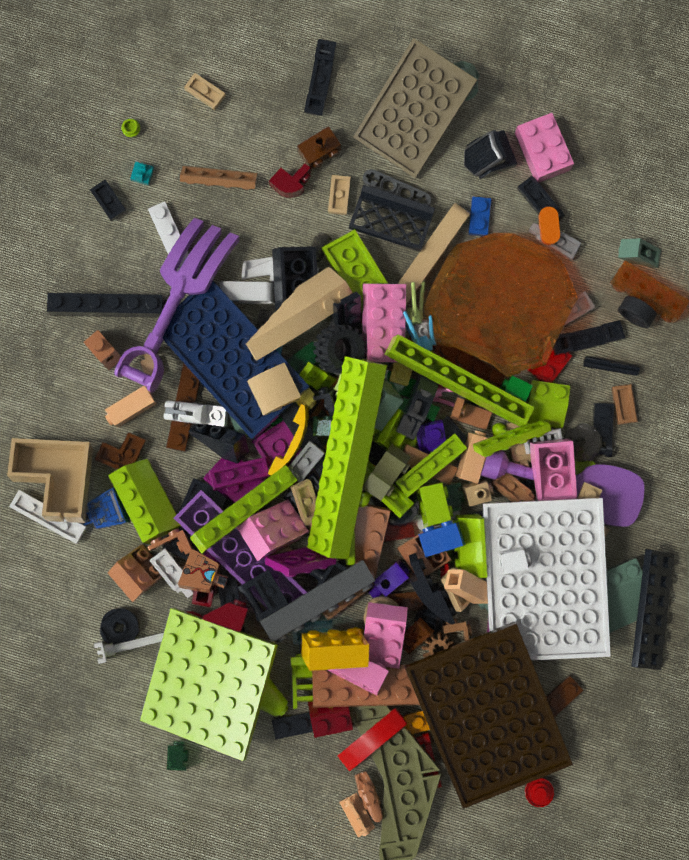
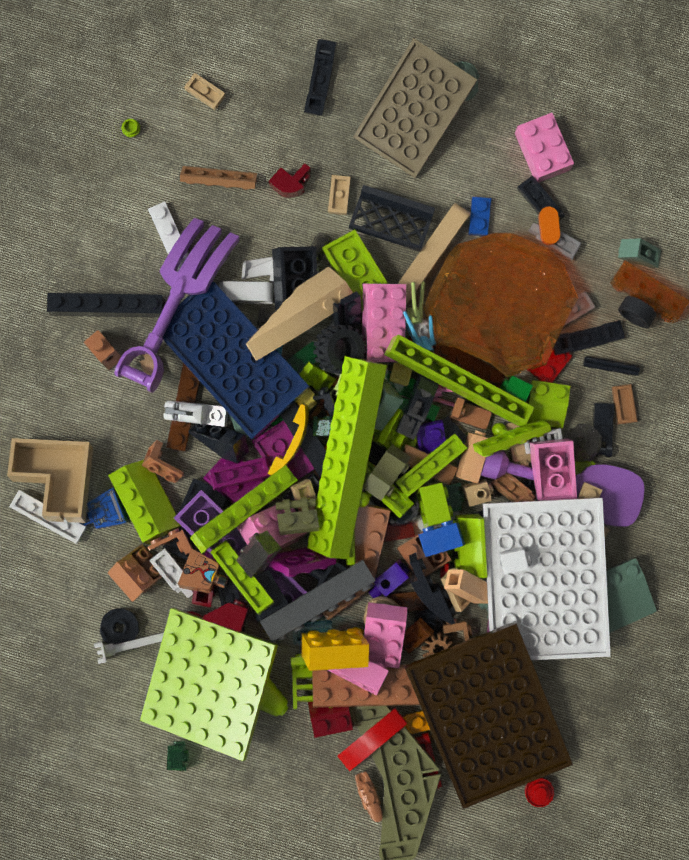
(108, 200): black plate -> none
(125, 455): reddish brown plate -> none
(130, 407): light nougat brick -> none
(142, 173): teal tile -> none
(155, 465): none -> nougat bracket
(248, 586): none -> lime plate
(258, 553): none -> clear smoke brick
(274, 389): tan slope -> none
(292, 725): black plate -> none
(297, 521): none -> olive plate
(306, 461): light grey plate -> none
(319, 148): reddish brown brick -> none
(357, 815): light nougat hinge -> none
(398, 186): dark grey beam -> none
(489, 154): black piece -> none
(563, 695): reddish brown plate -> none
(652, 610): black plate -> none

